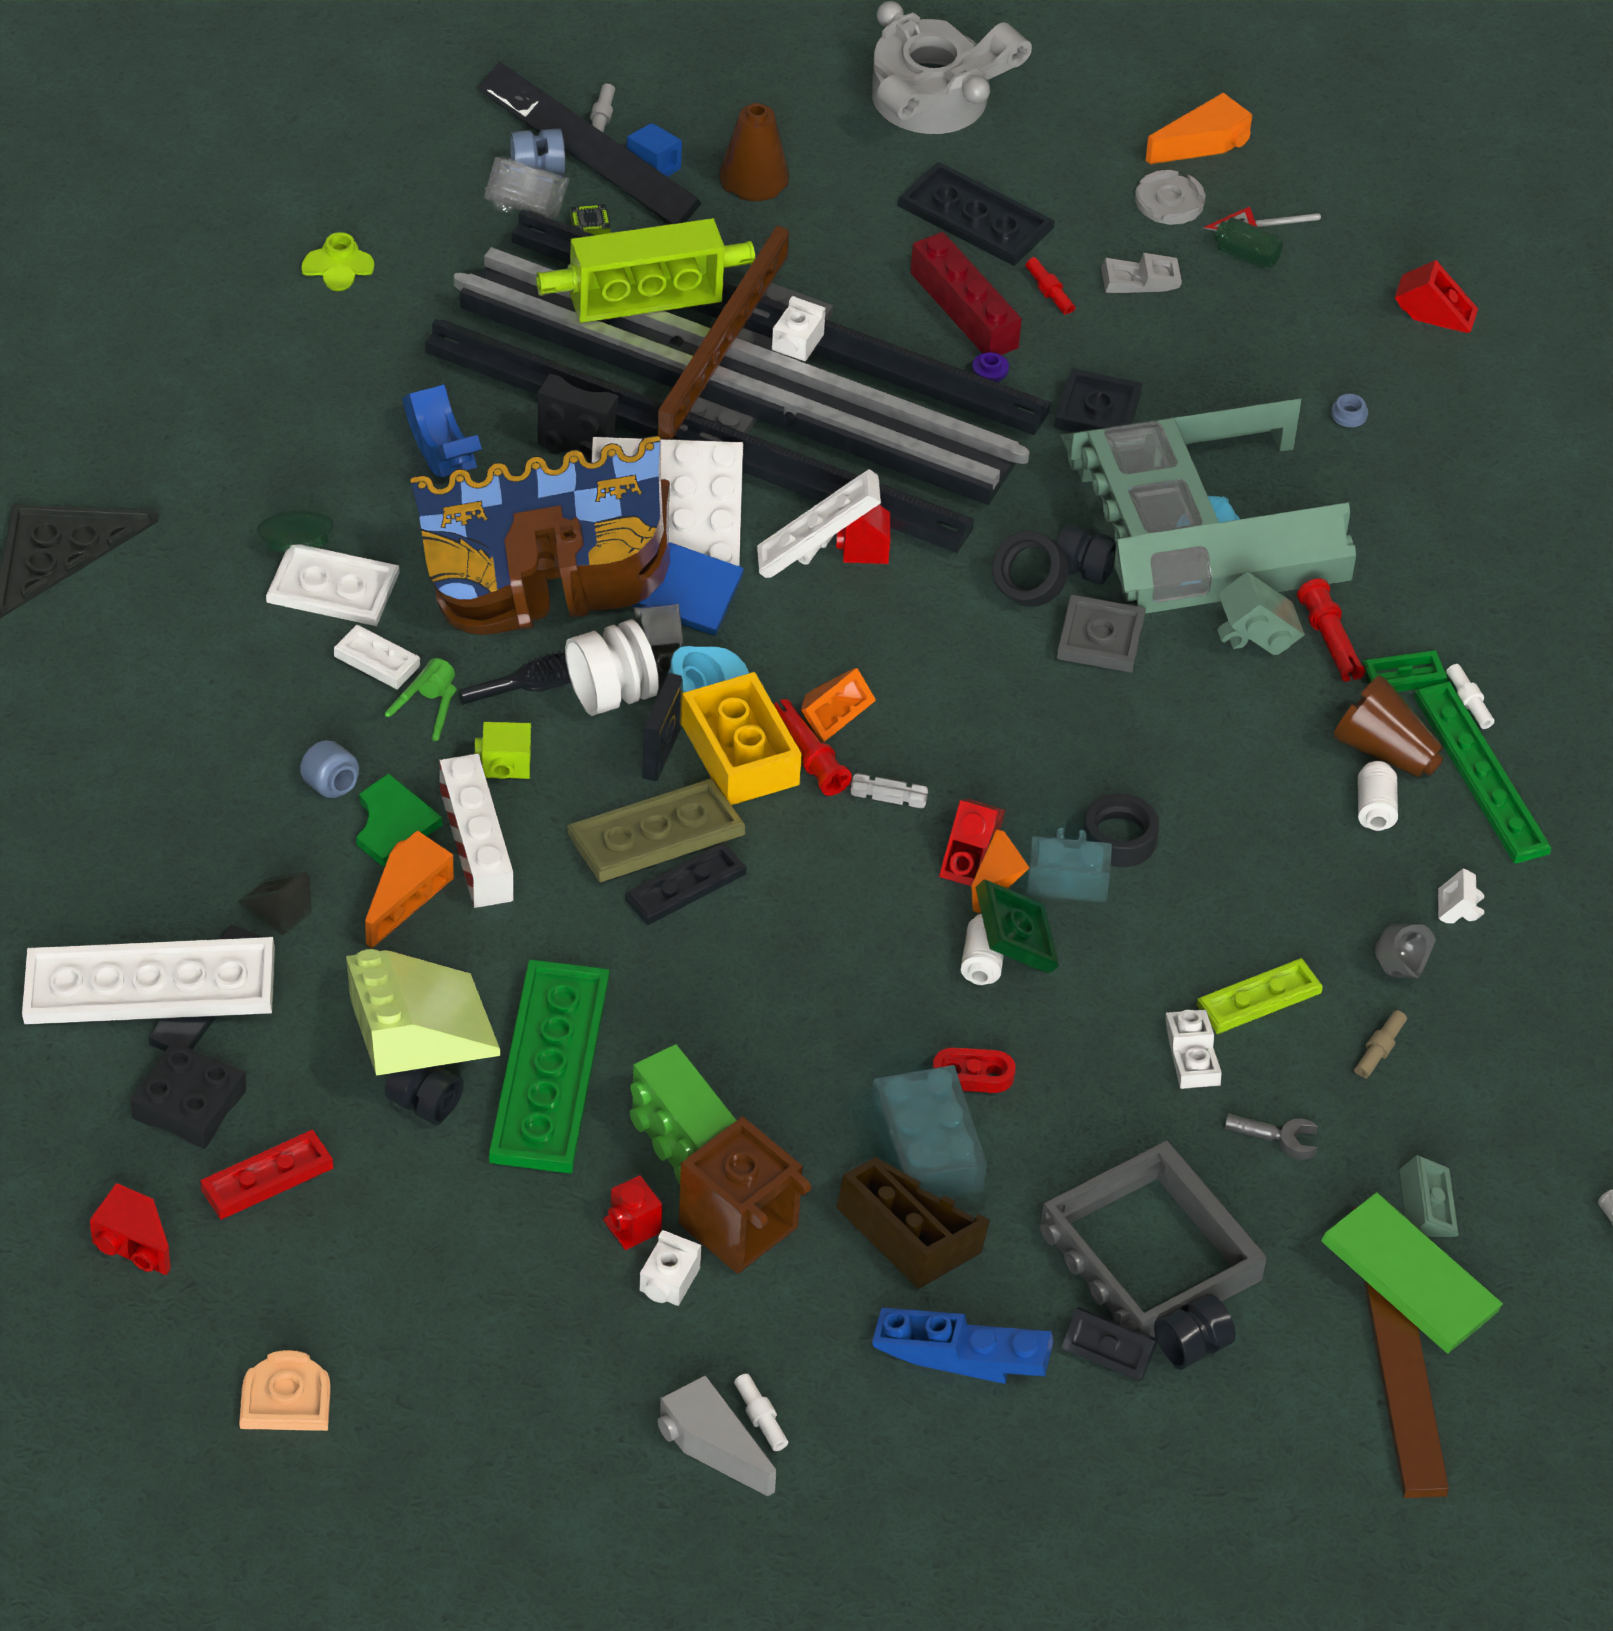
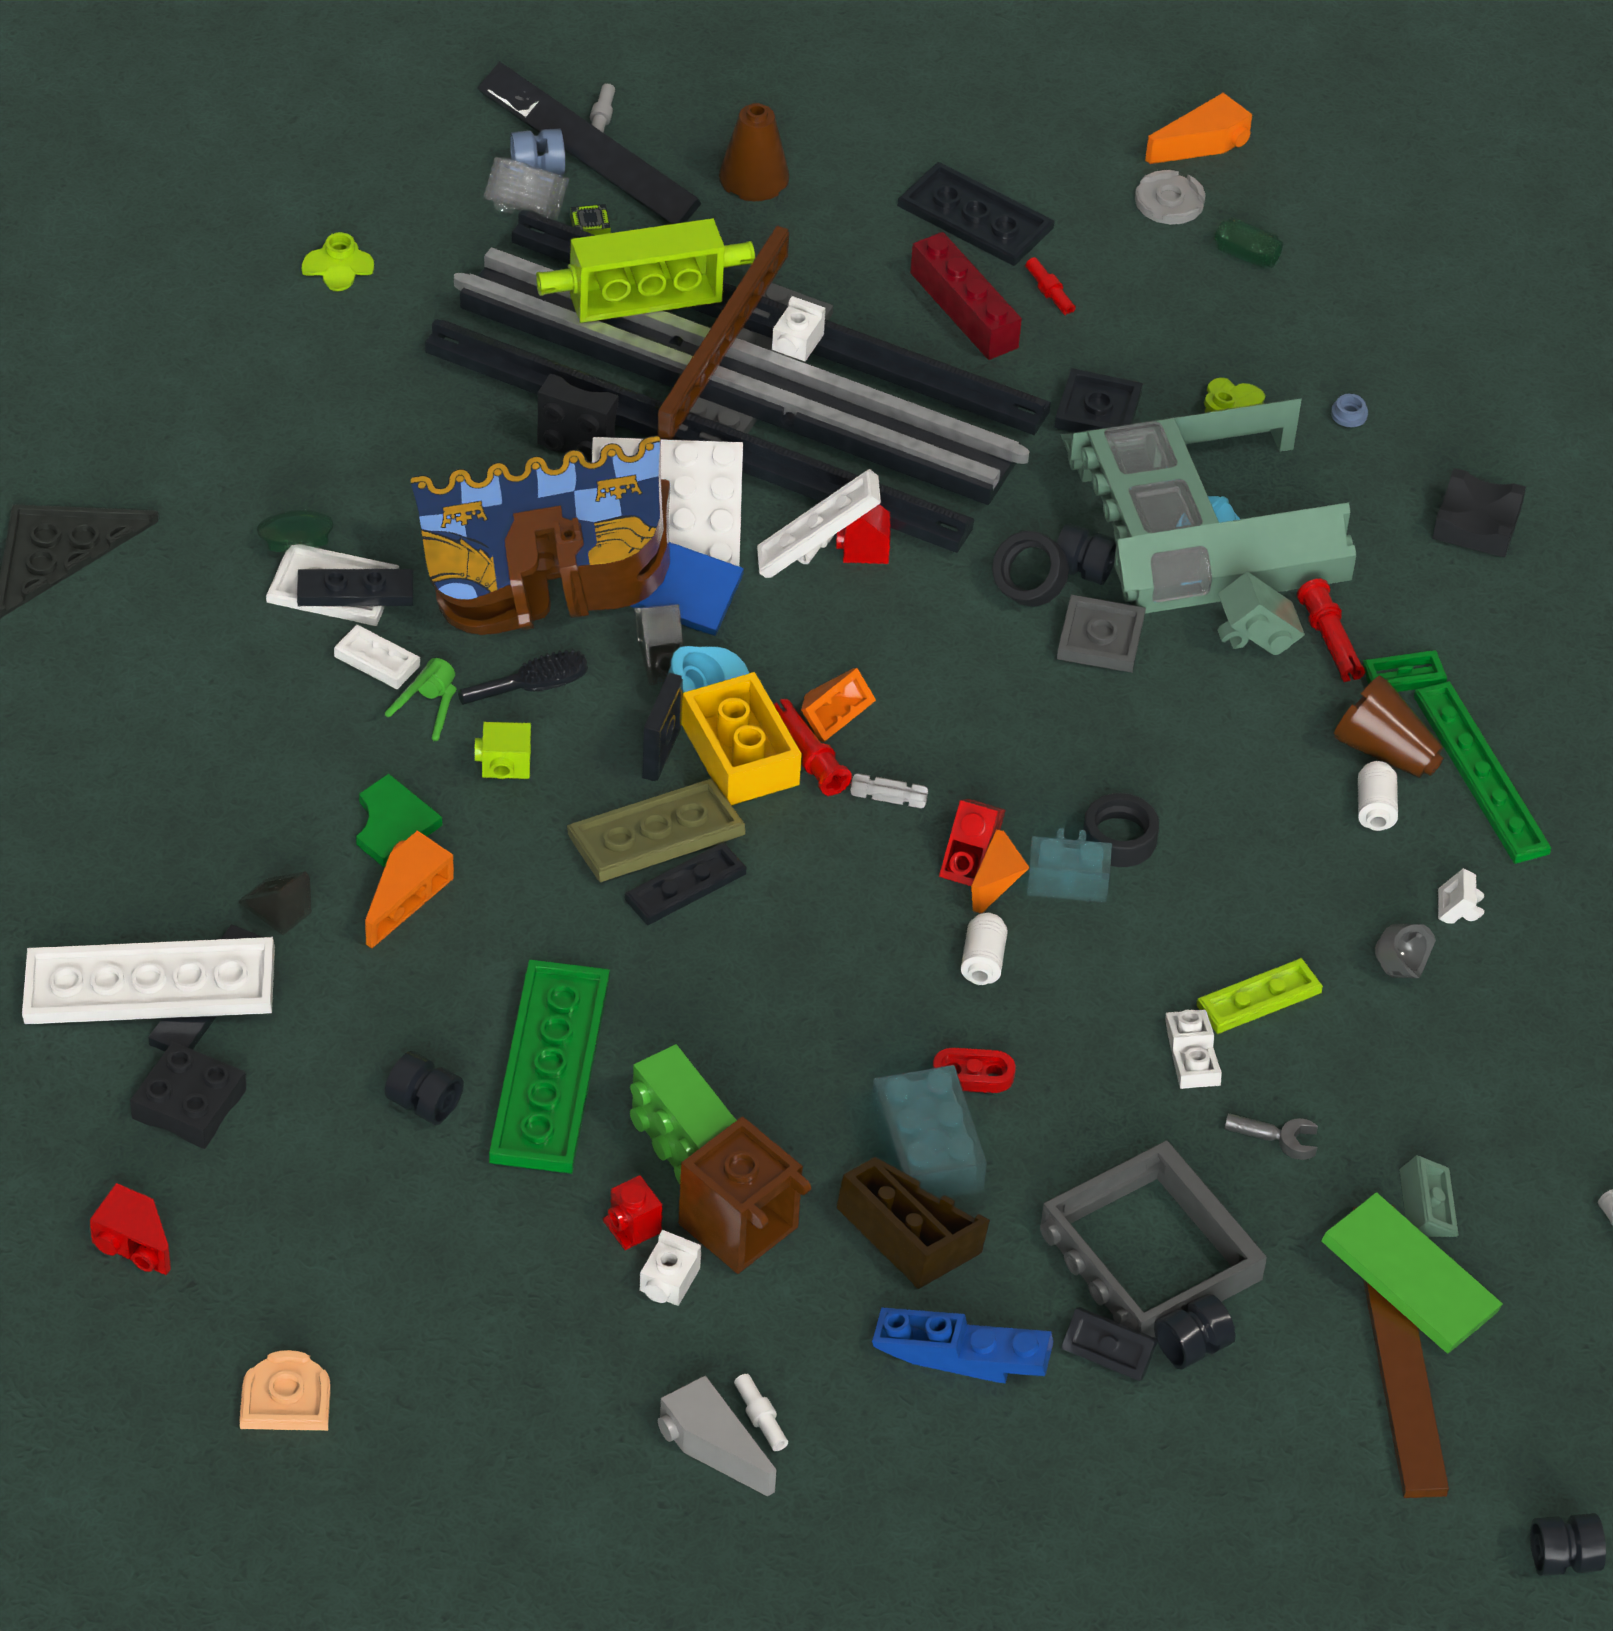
(266, 1174): red plate -> none
(329, 769): sand blue head -> none
(355, 587): none -> black plate
(417, 1012): yellowish green slope -> none
(438, 432): blue arch -> none
(476, 830): white brick -> none
(611, 667): white wheel -> none
(657, 148): blue panel -> none
(941, 97): light grey piece -> none
(991, 366): dark purple plate -> none
(1016, 926): dark green tile -> none
(1151, 274): light grey slope -> none
(1225, 395): none -> lime plate
(1247, 216): light grey piece -> none
(1380, 1044): dark tan bar -> none
(1435, 298): red slope -> none
(1470, 696): white bar -> none
(1479, 513): none -> black brick
(1570, 1544): none -> black wheel

